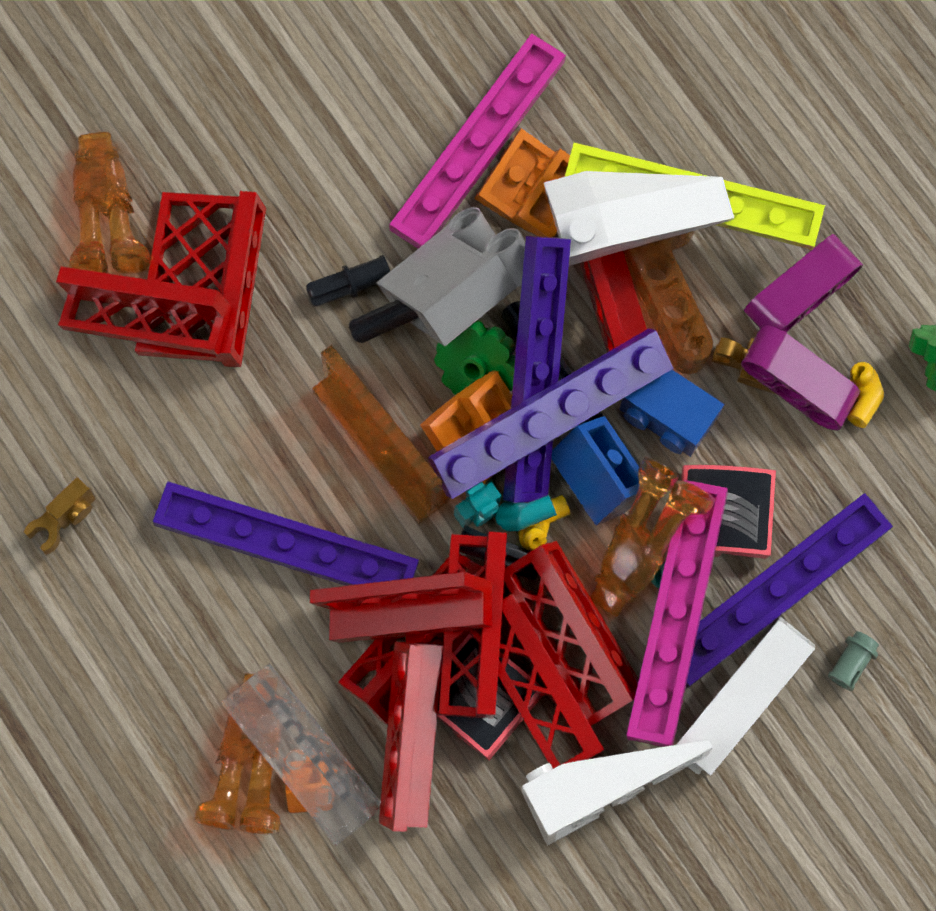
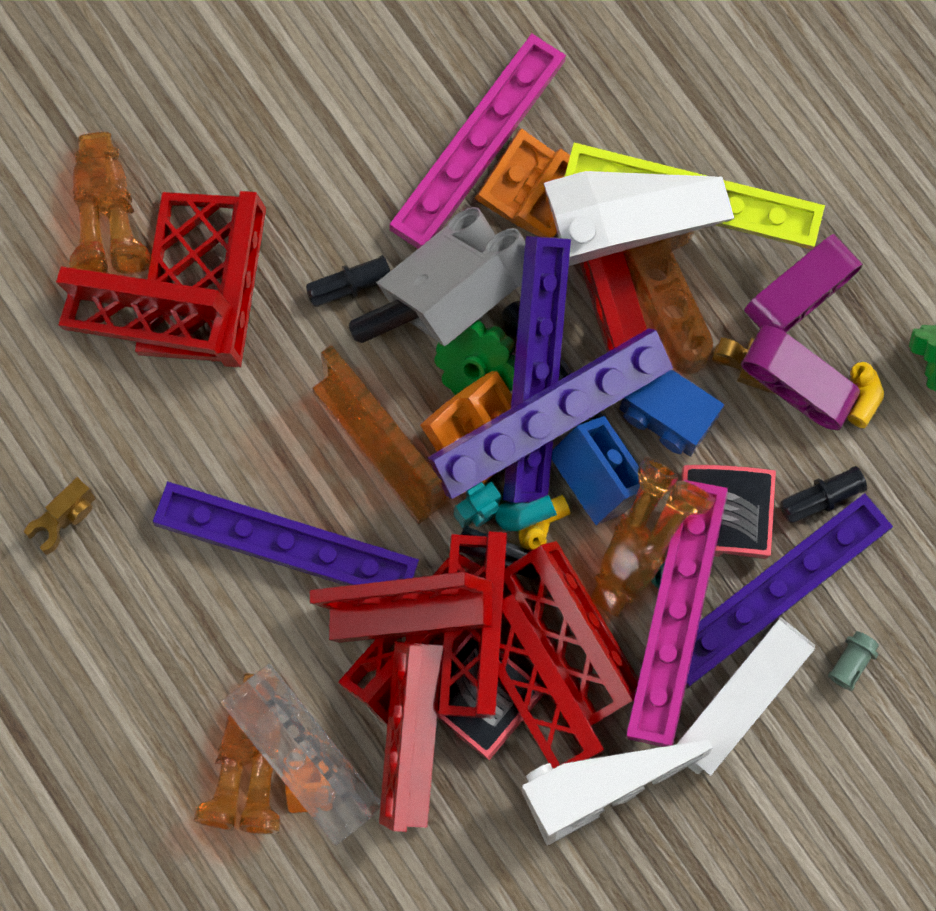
(823, 495): none -> black axle

